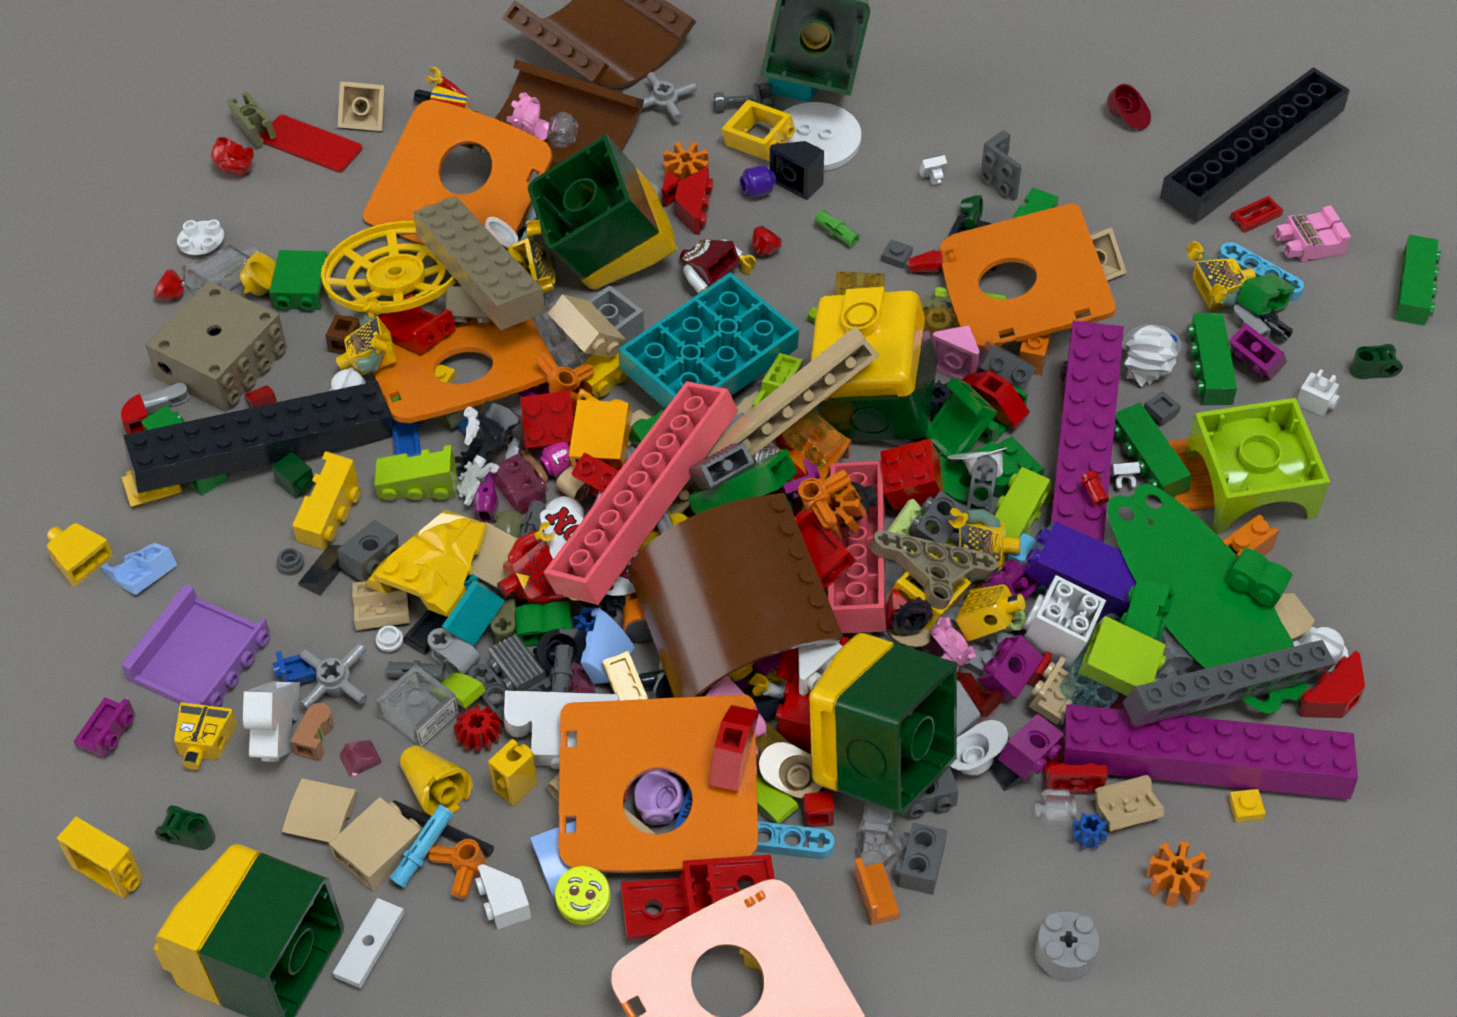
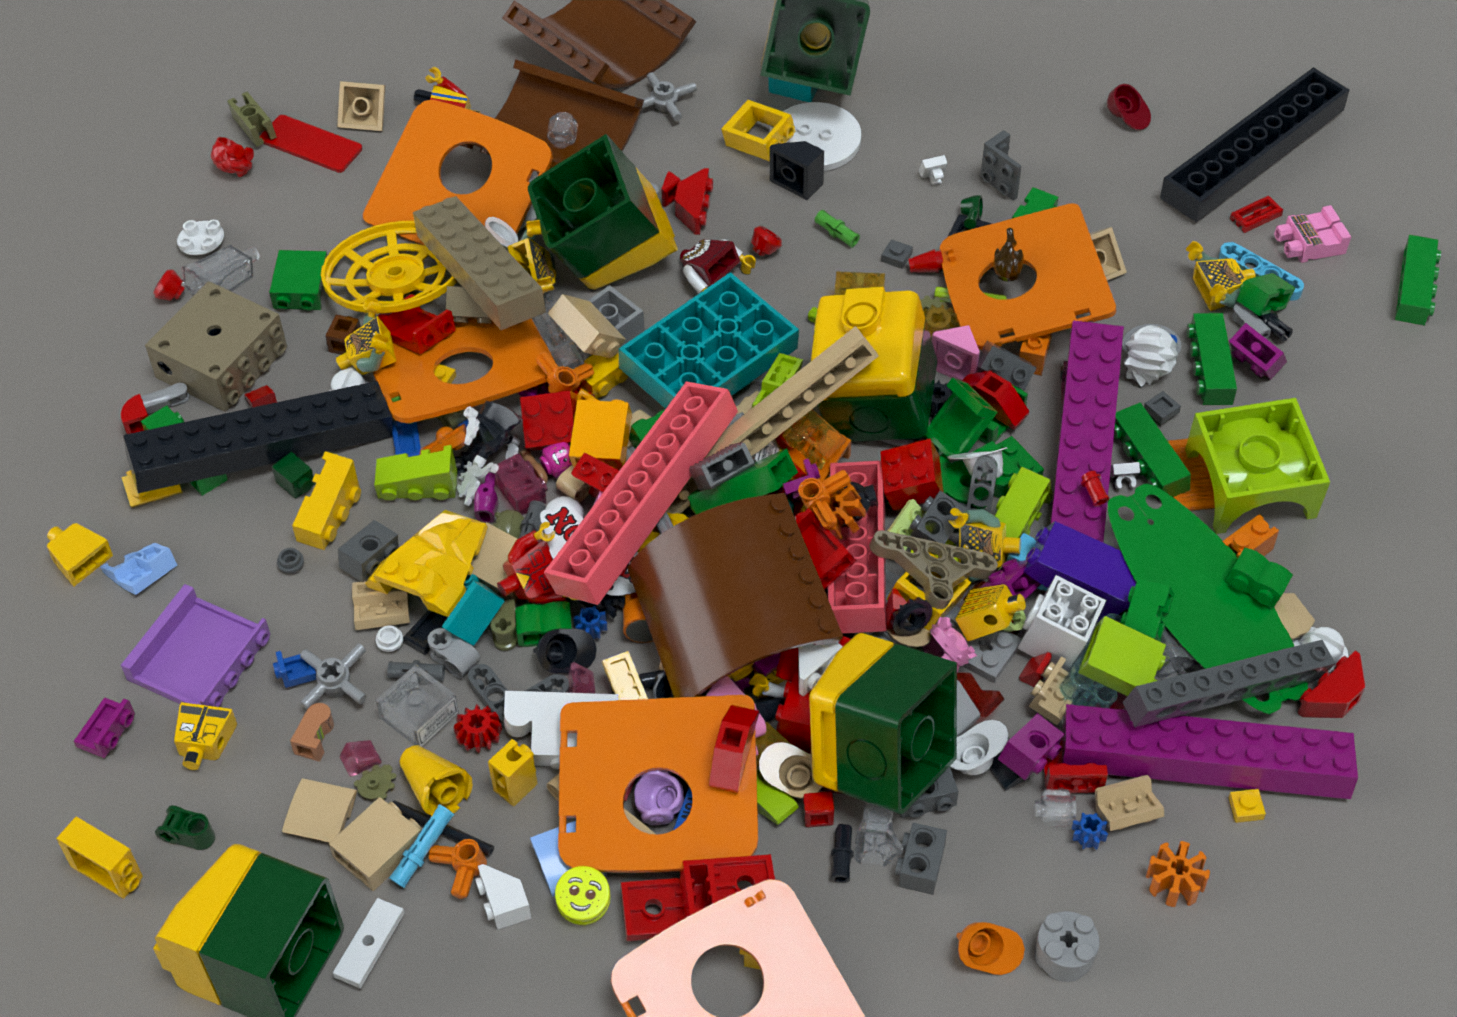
(258, 274): yellow piece -> none
(269, 716): white brick -> none
(322, 571): black slope -> none
(376, 782): none -> olive piece
(447, 436): none -> orange plate
(464, 687): lime slope -> none
(515, 664): dark grey brick -> none
(527, 116): bright pink hair -> none
(562, 670): dark grey pin -> none
(603, 643): light blue slope -> none
(683, 162): orange gear -> none
(757, 181): dark purple head -> none
(759, 93): dark grey bar -> none
(780, 832): medium azure beam -> none
(842, 854): none -> black axle
(876, 892): orange panel -> none
(990, 948): none -> orange piece
(1007, 261): none -> dark brown piece
(1022, 661): magenta brick -> none
(1318, 393): white brick -> none
(1374, 362): dark green piece -> none

